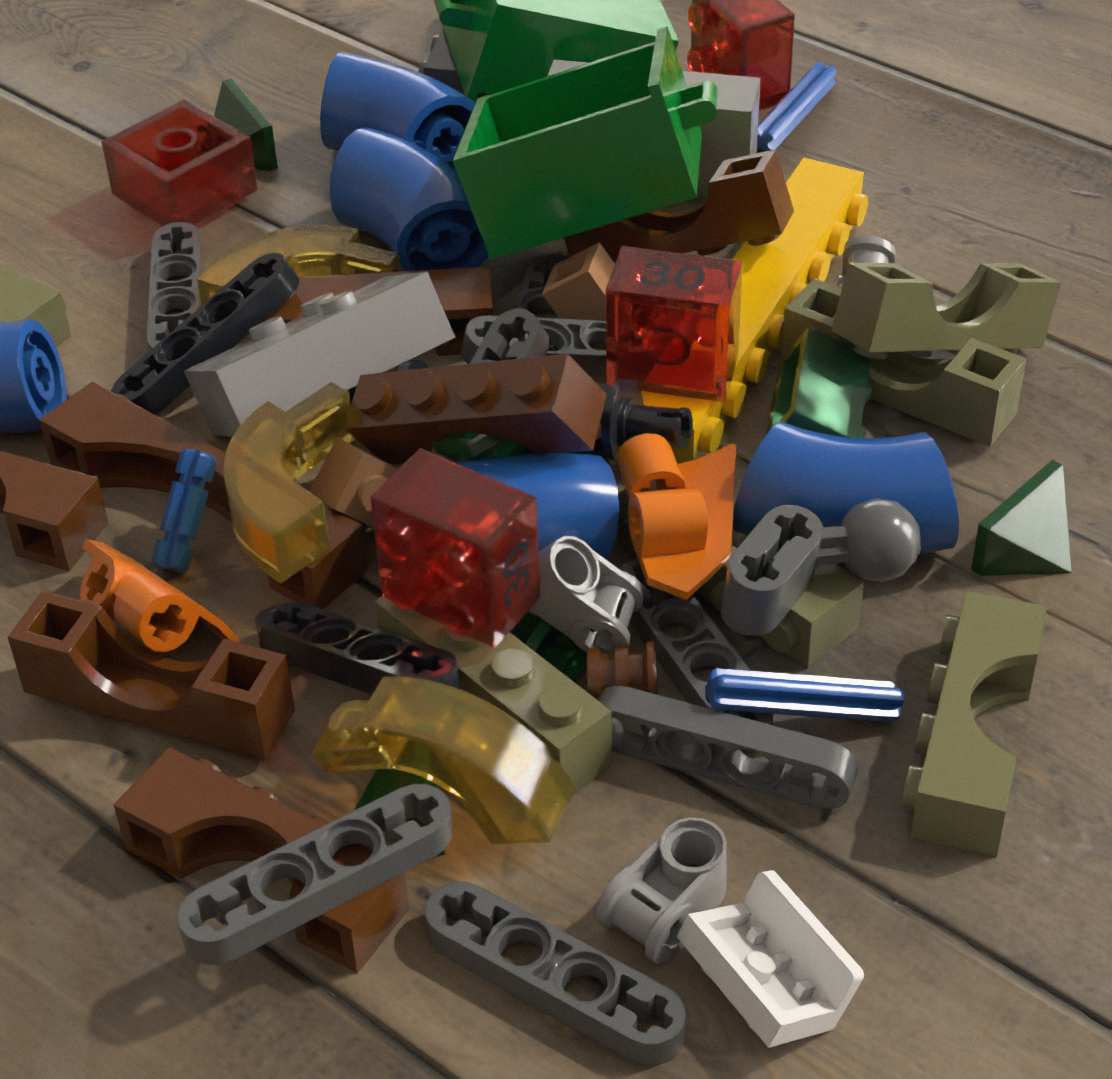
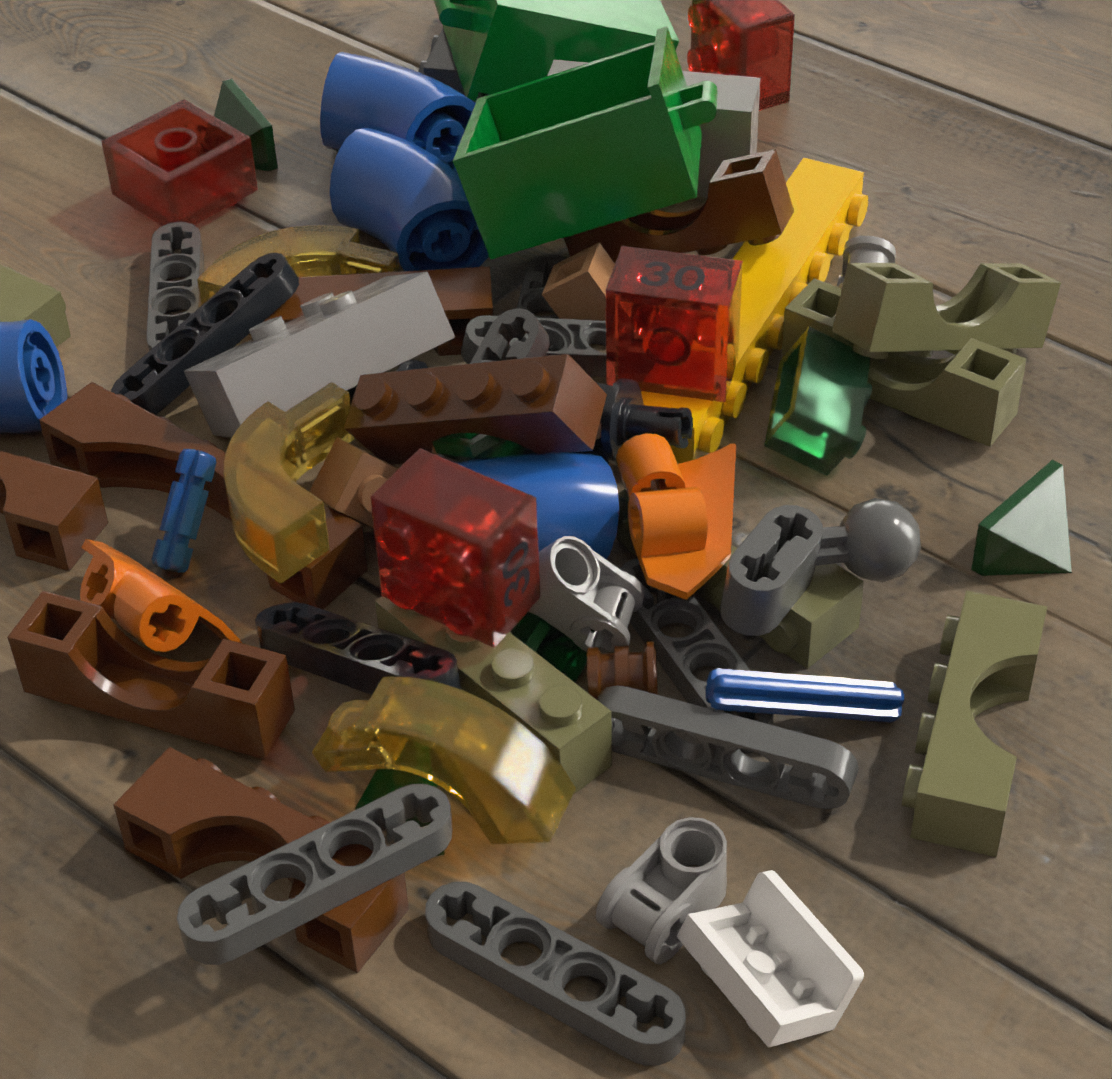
(795, 106): axle -> none
(838, 472): blue brick -> none

